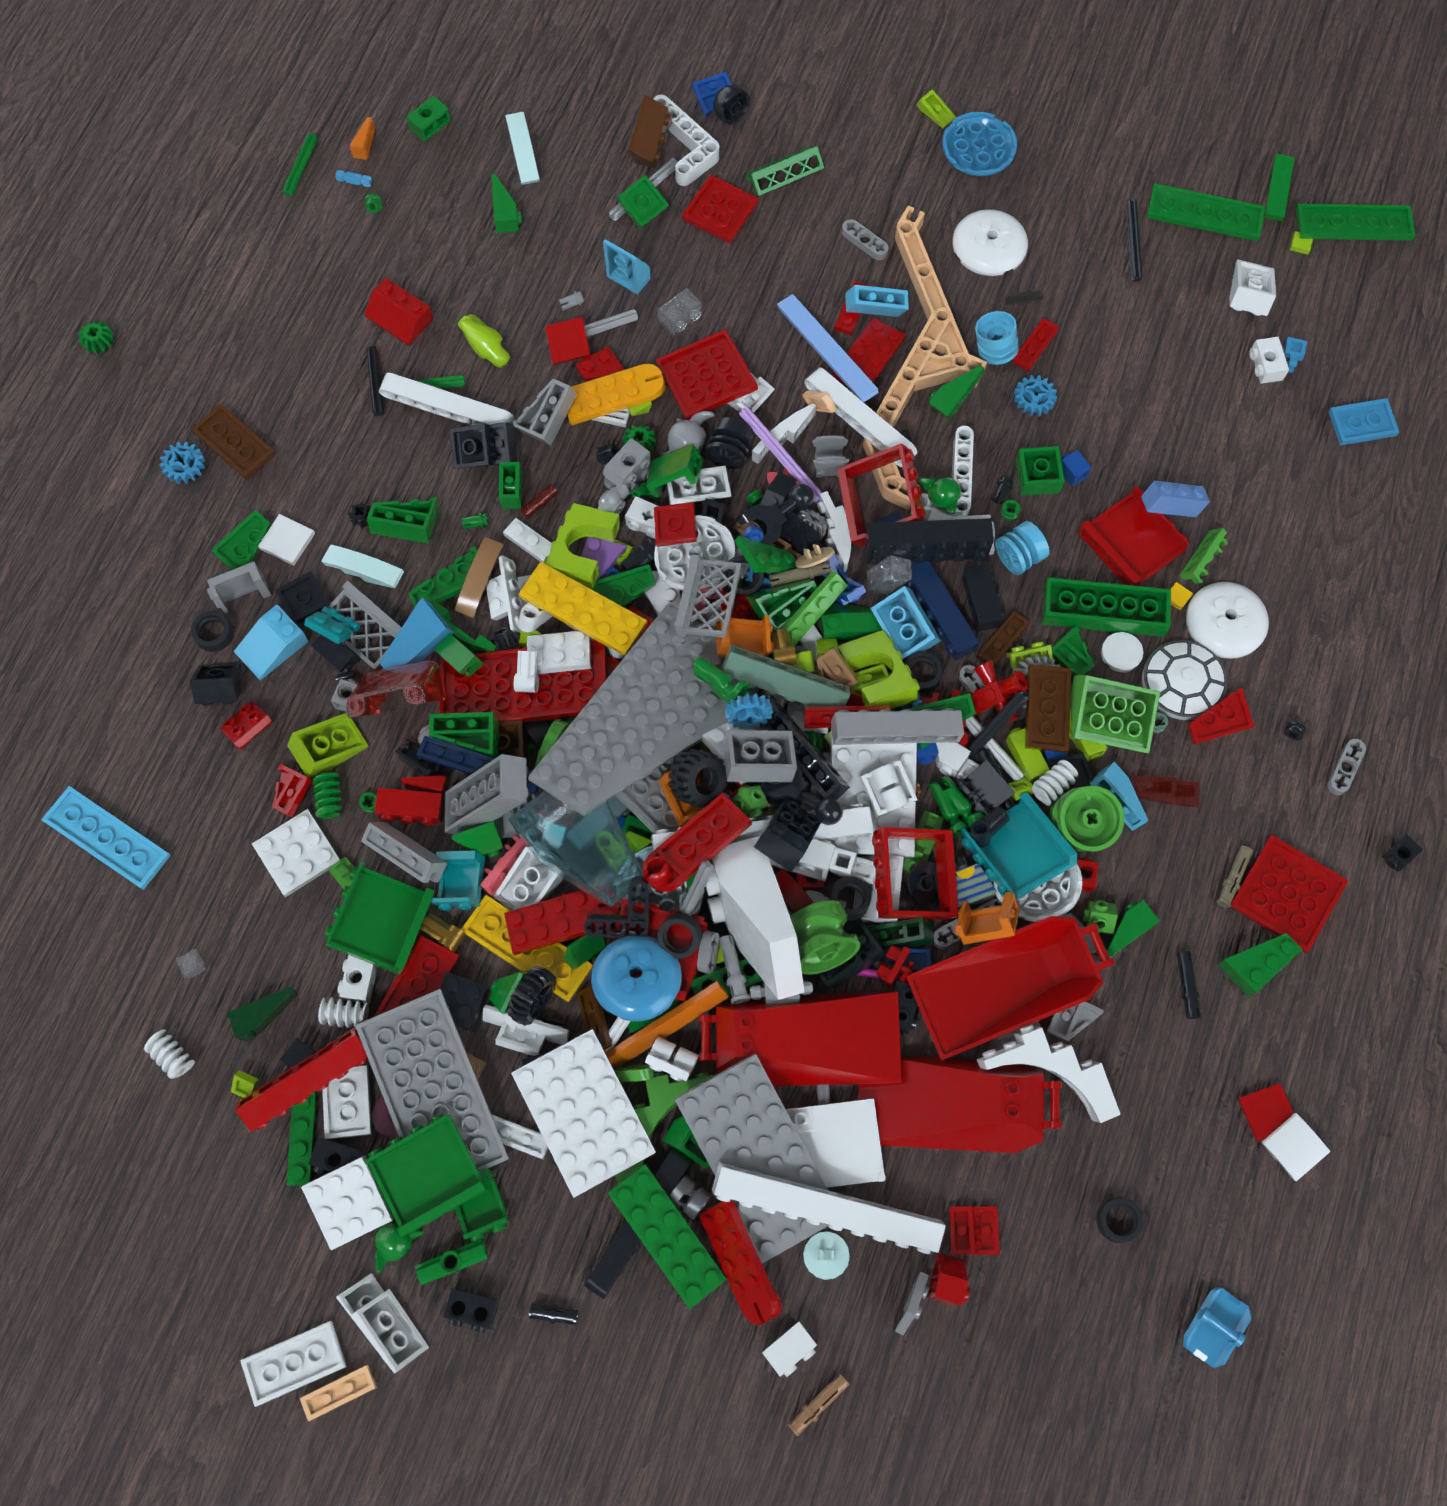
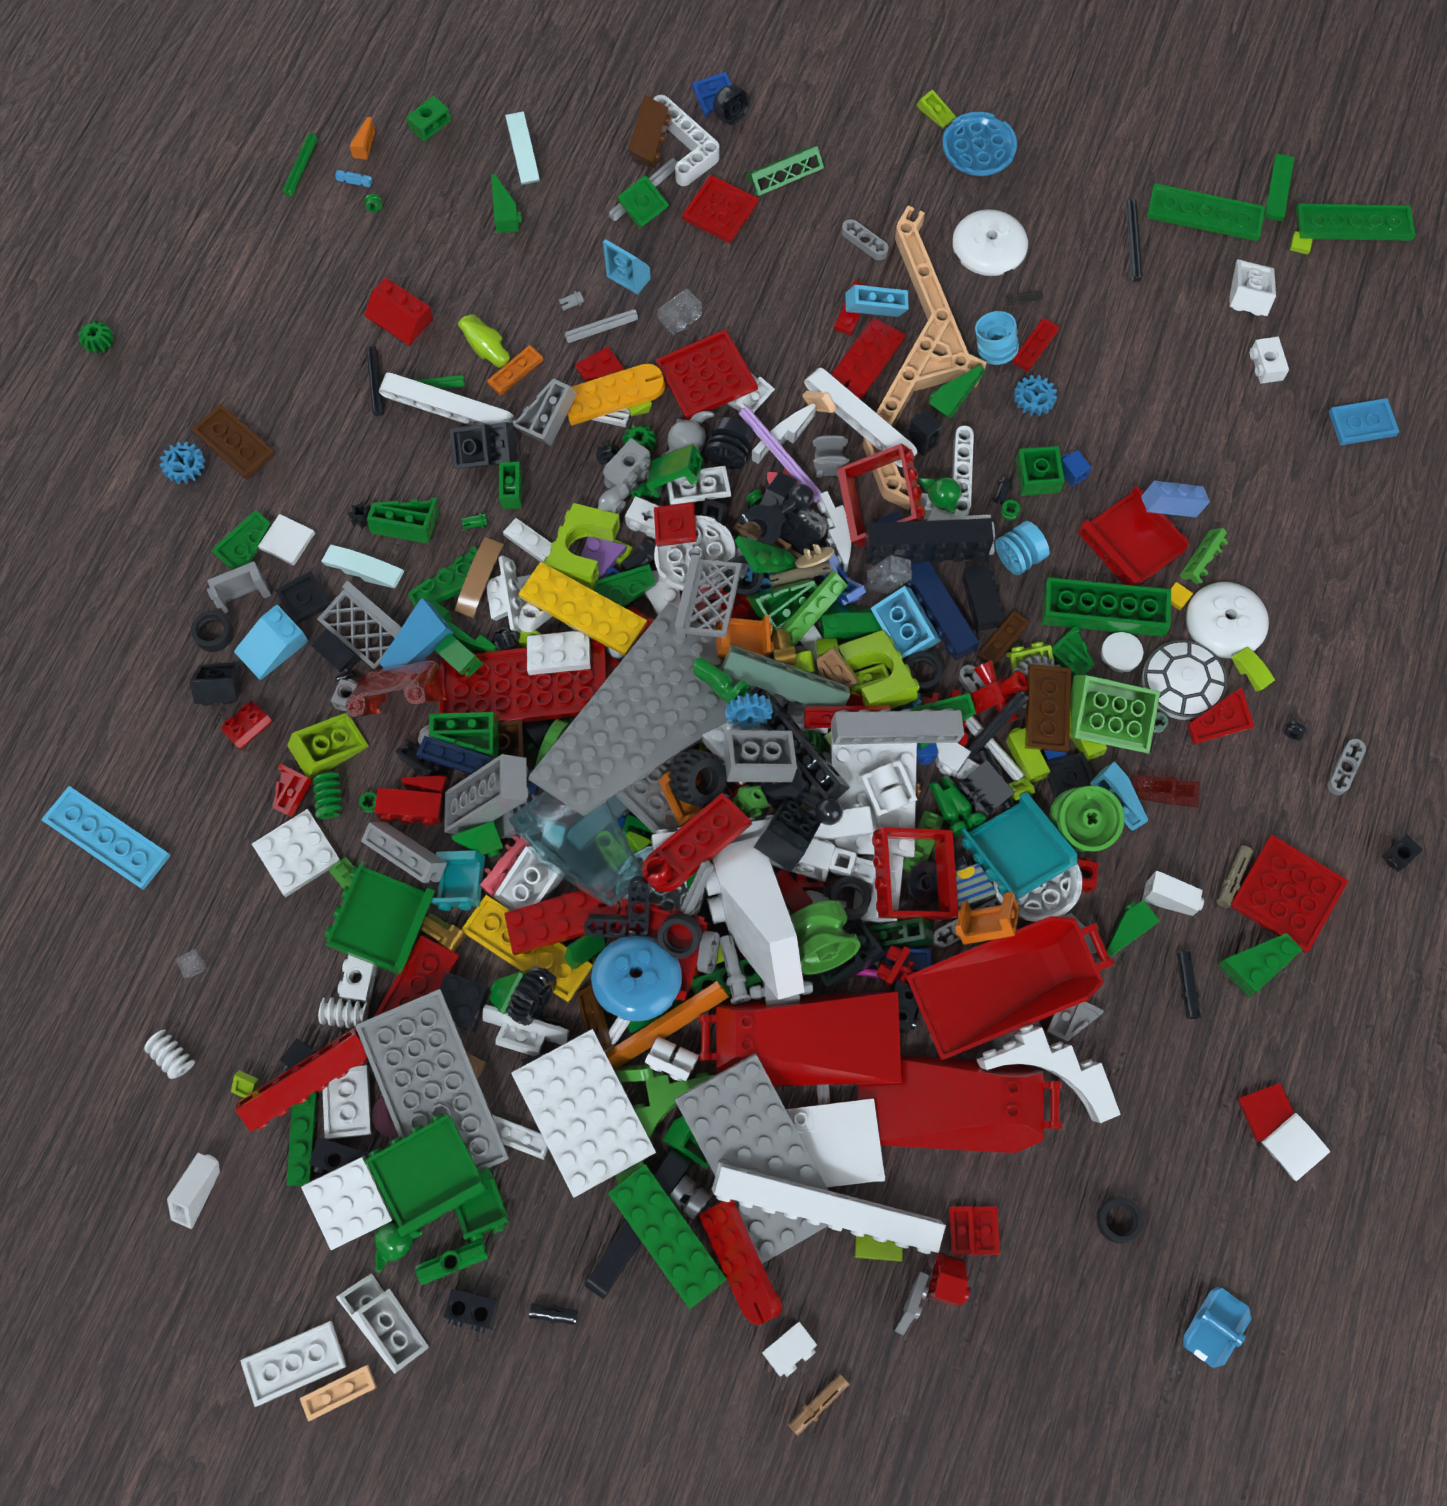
(193, 1190): none -> white slope
(258, 1015): dark green slope -> none
(326, 624): teal plate -> none
(515, 370): none -> orange tile
(526, 678): white piece -> none
(539, 501): clear red pin -> none
(568, 340): red tile -> none
(753, 533): blue plate -> none
(826, 1255): light aqua piece -> none
(827, 348): light blue tile -> none
(869, 1248): none -> lime slope
(924, 432): none -> black brick
(988, 826): black piece -> none
(1054, 782): white piece -> none
(1101, 913): bright green brick -> none
(1172, 894): none -> white slope
(1251, 665): none -> lime slope
(1294, 351): dark azure plate -> none

